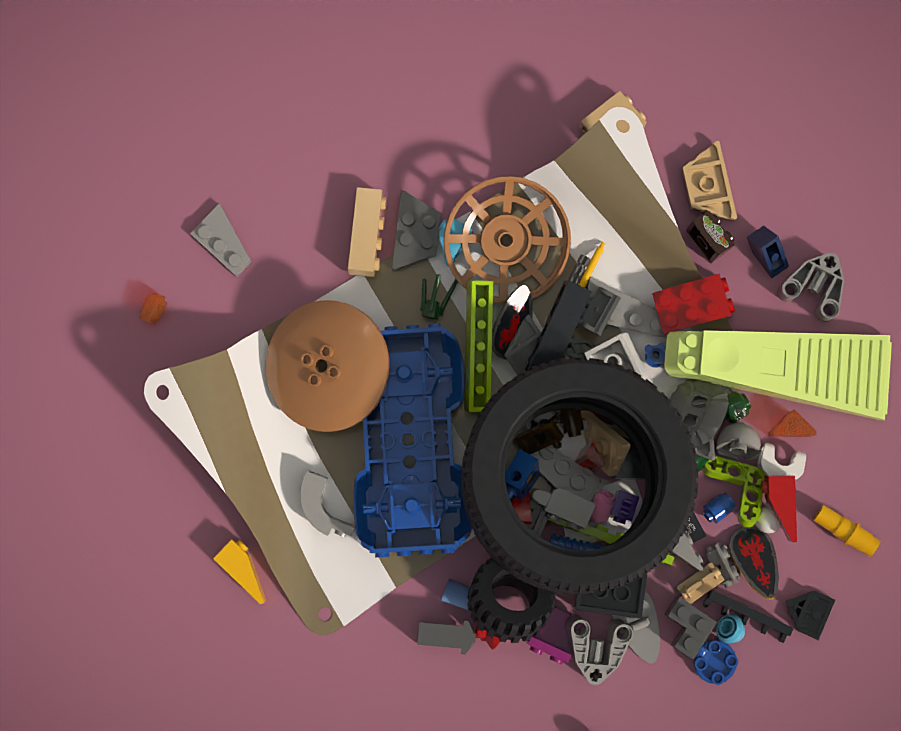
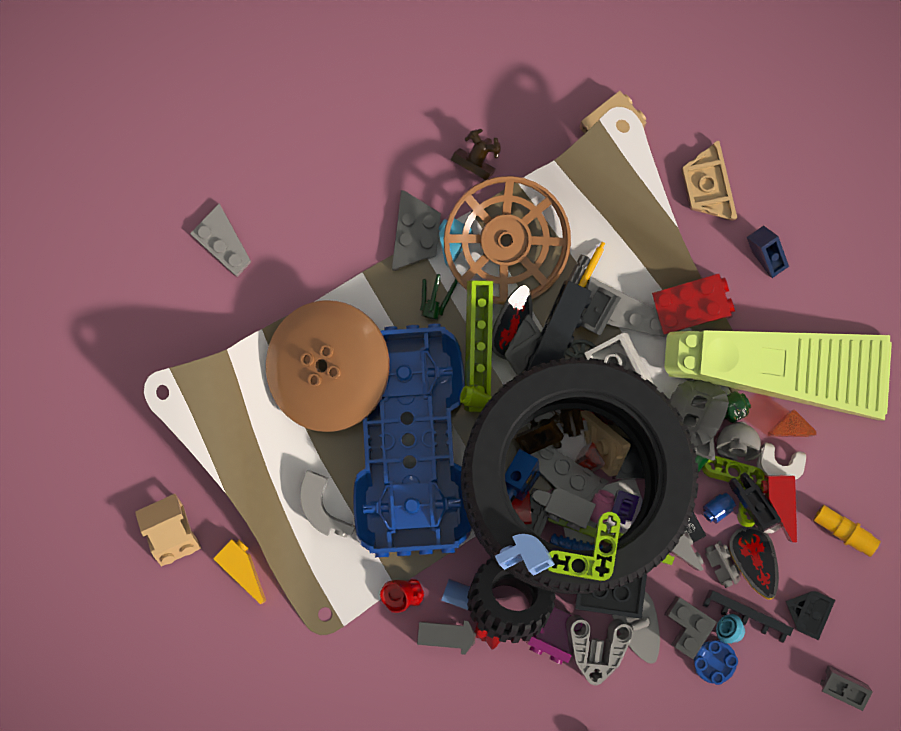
(153, 308): clear orange brick -> none
(167, 530): none -> tan piece
(365, 232): tan brick -> none
(400, 594): none -> red hair
(473, 397): none -> lime cone
(475, 159): none -> dark brown piece
(527, 549): none -> light blue brick
(592, 562): none -> lime beam
(657, 349): blue brick -> none
(700, 583): tan hinge -> none
(710, 236): dark brown slope -> none
(755, 502): none -> black hinge
(833, 291): light grey connector -> none
(846, 688): none -> dark grey hinge

